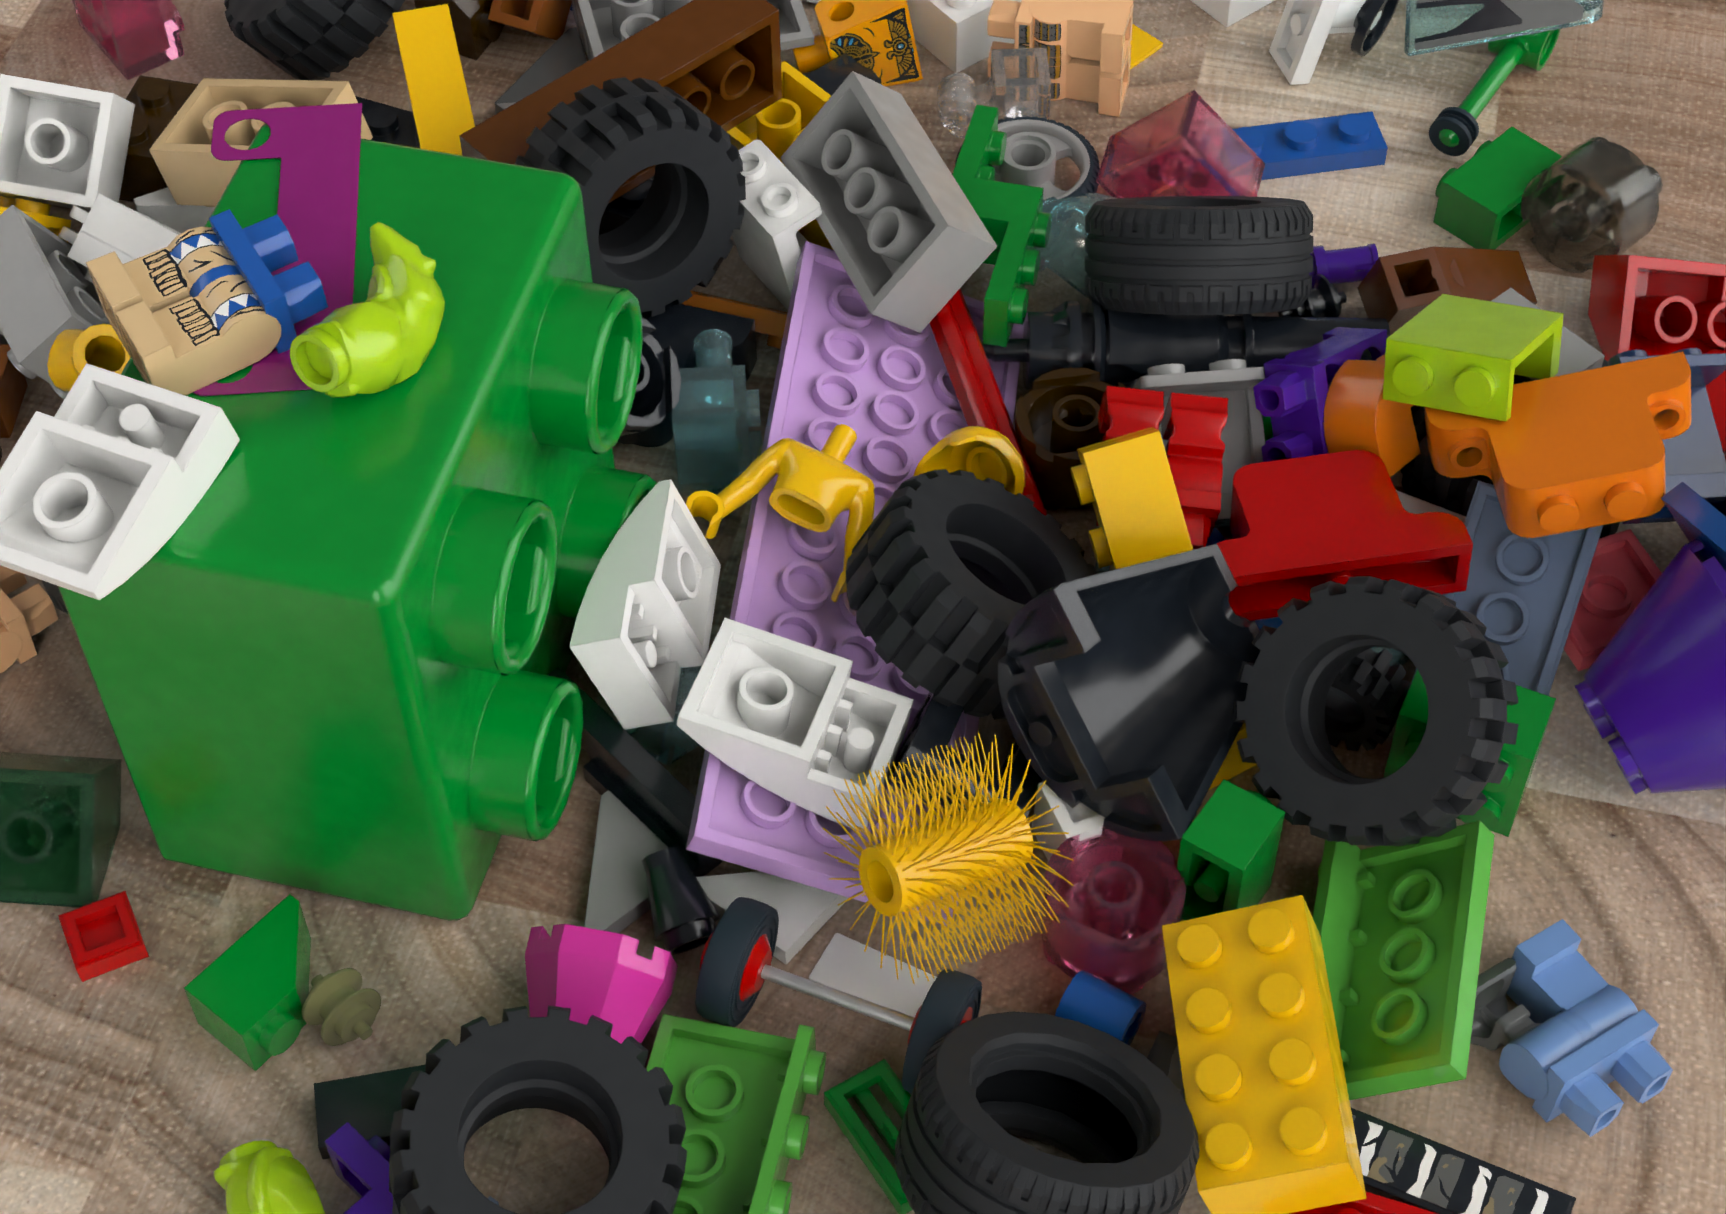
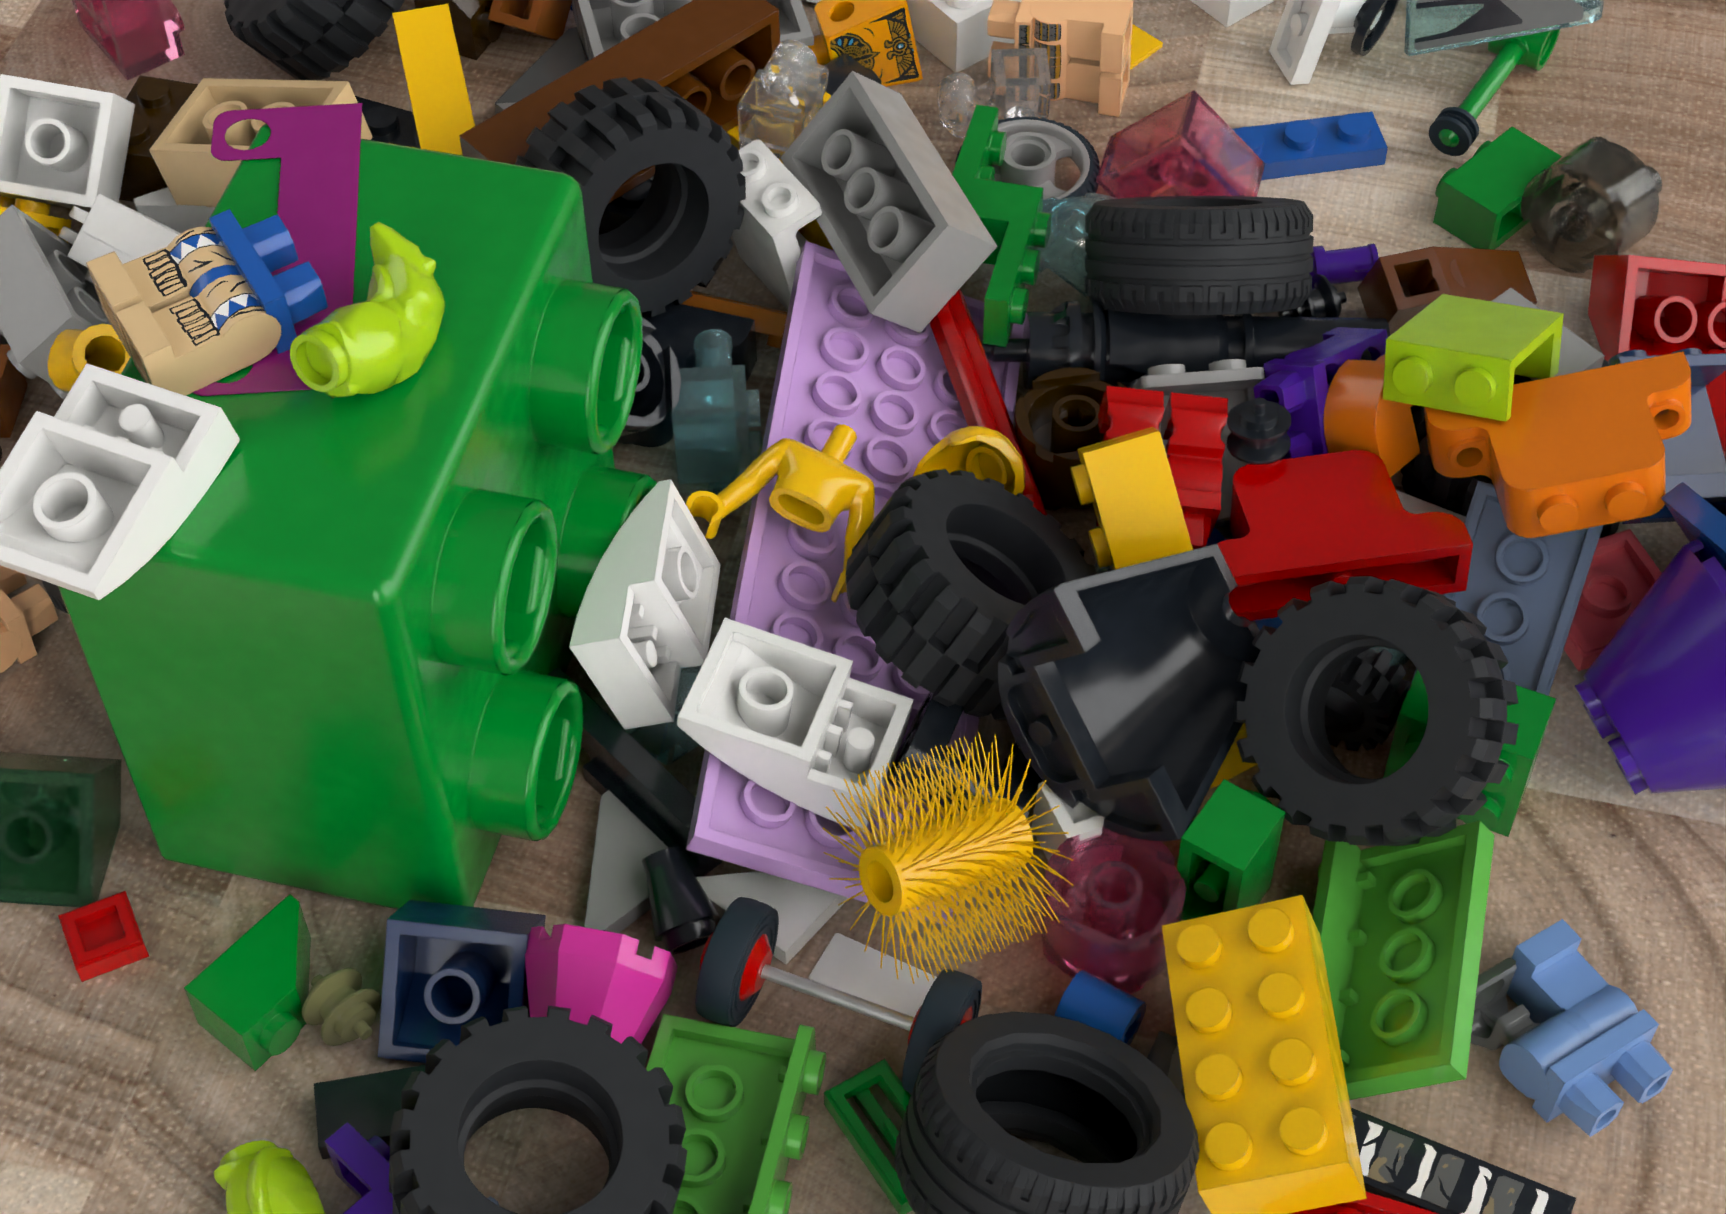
(447, 970): none -> dark blue slope
(782, 97): none -> clear brick
(1258, 431): none -> black wheel

